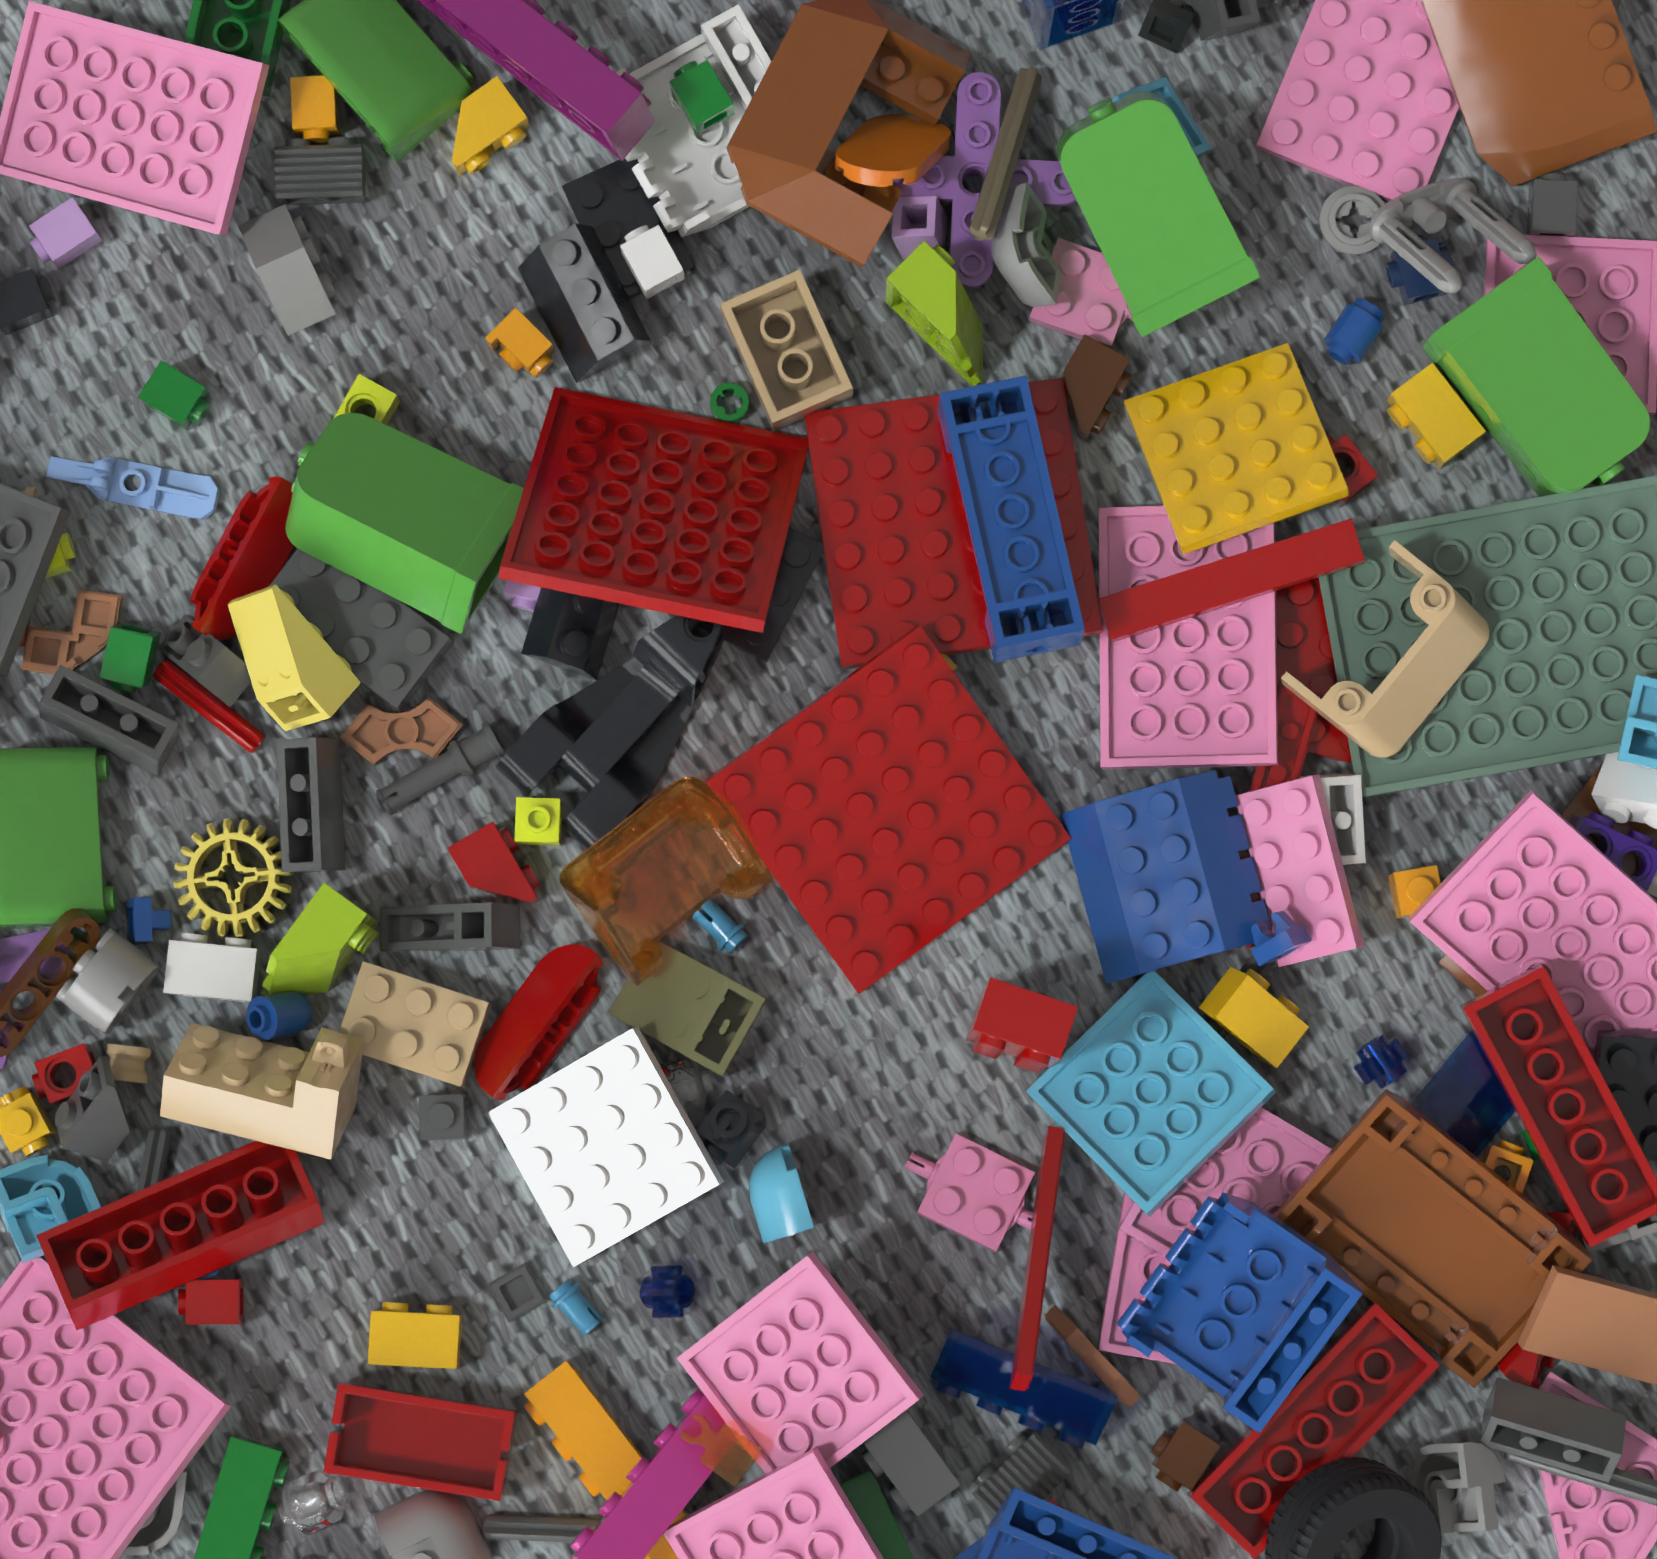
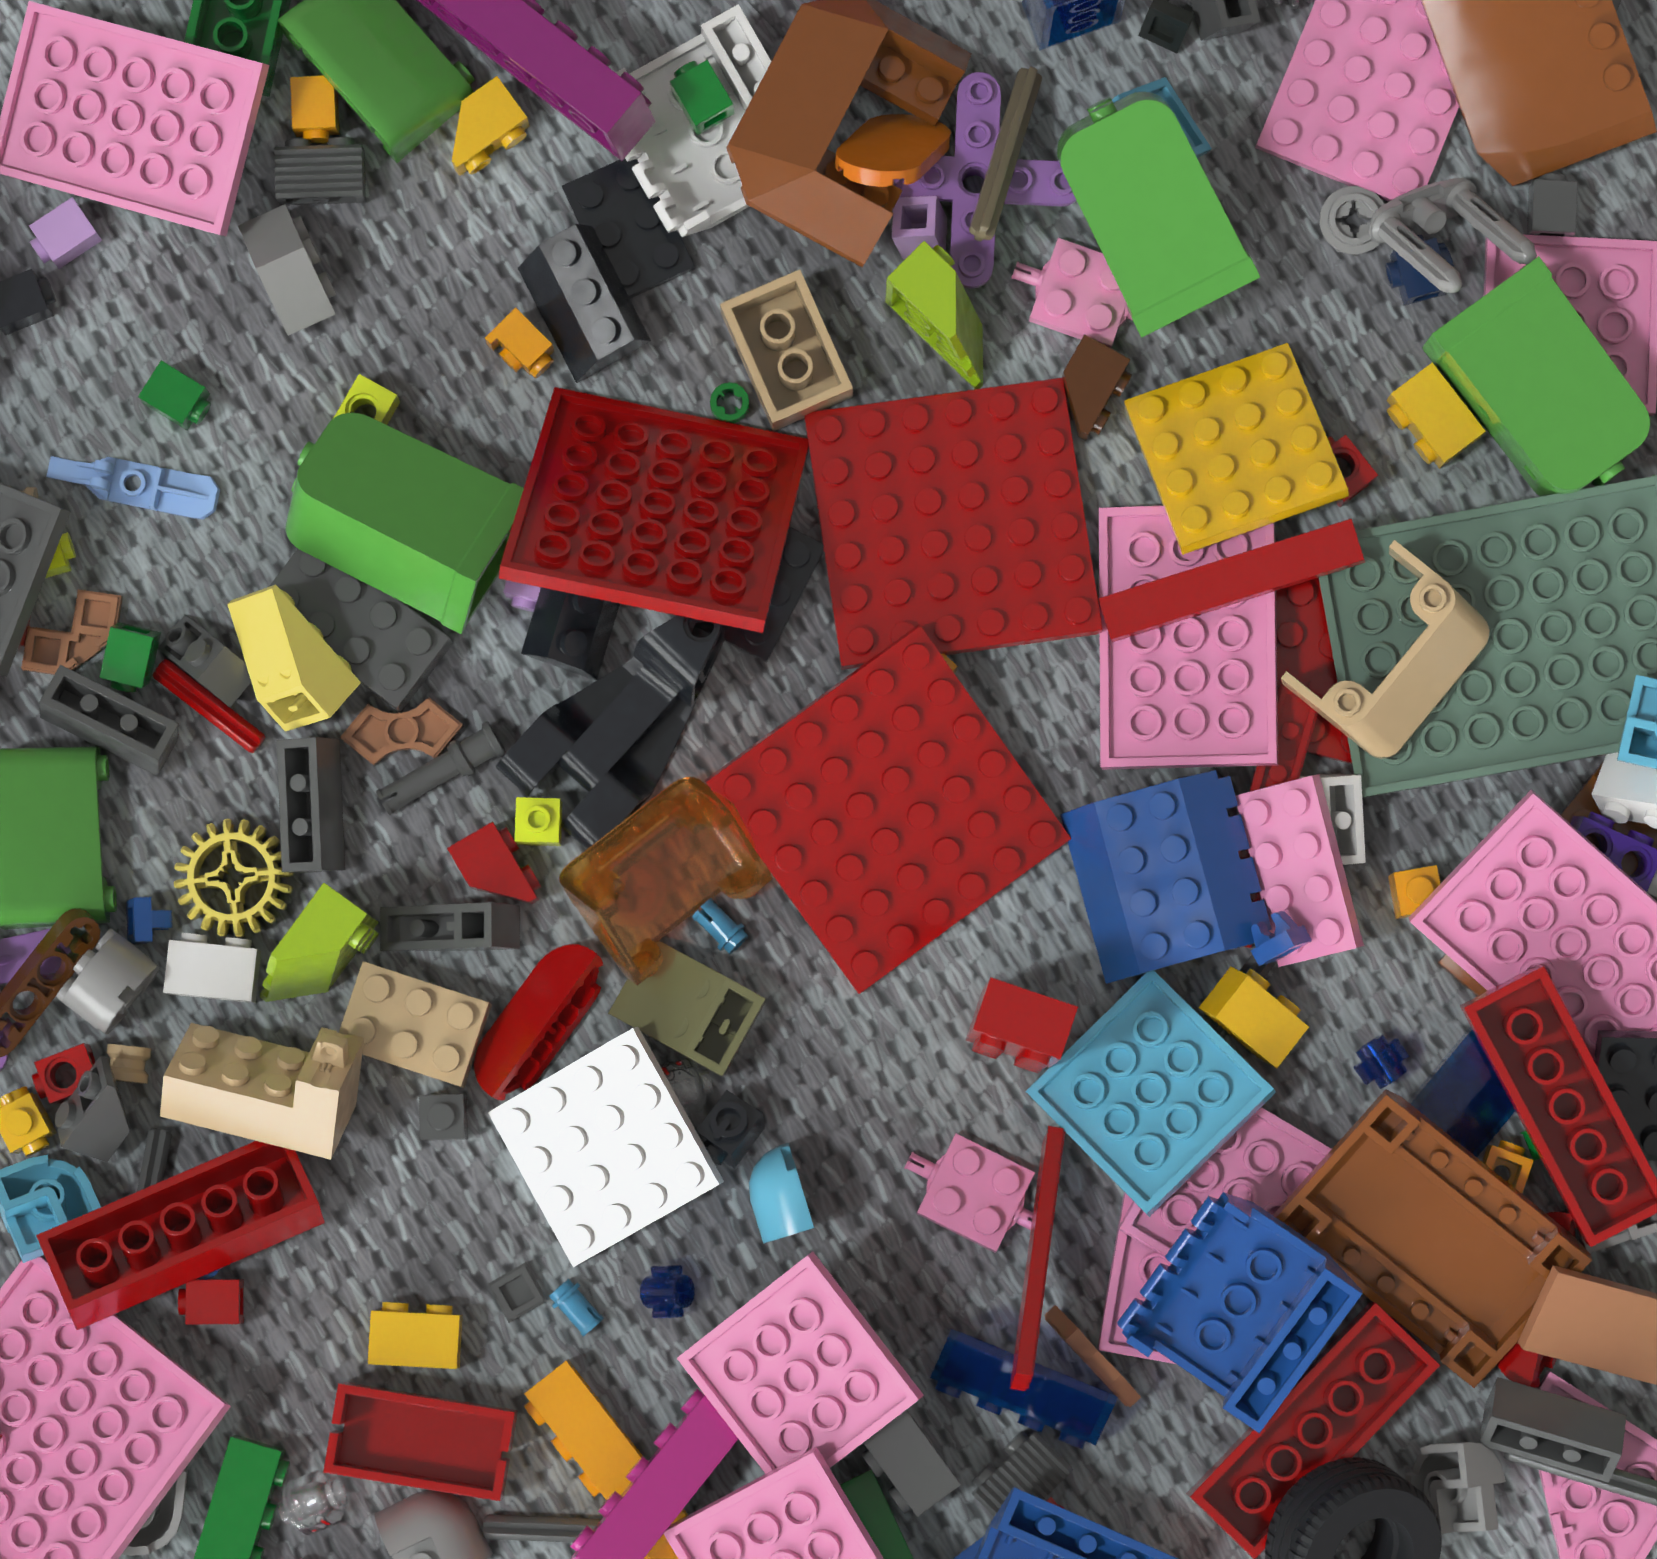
(244, 558): red brick -> none
(278, 1014): blue brick -> none
(651, 260): white brick -> none
(726, 1452): clear orange plate -> none
(1011, 518): blue plate -> none
(1024, 250): light grey brick -> none
(1182, 1456): reddish brown brick -> none
(1354, 332): blue brick -> none

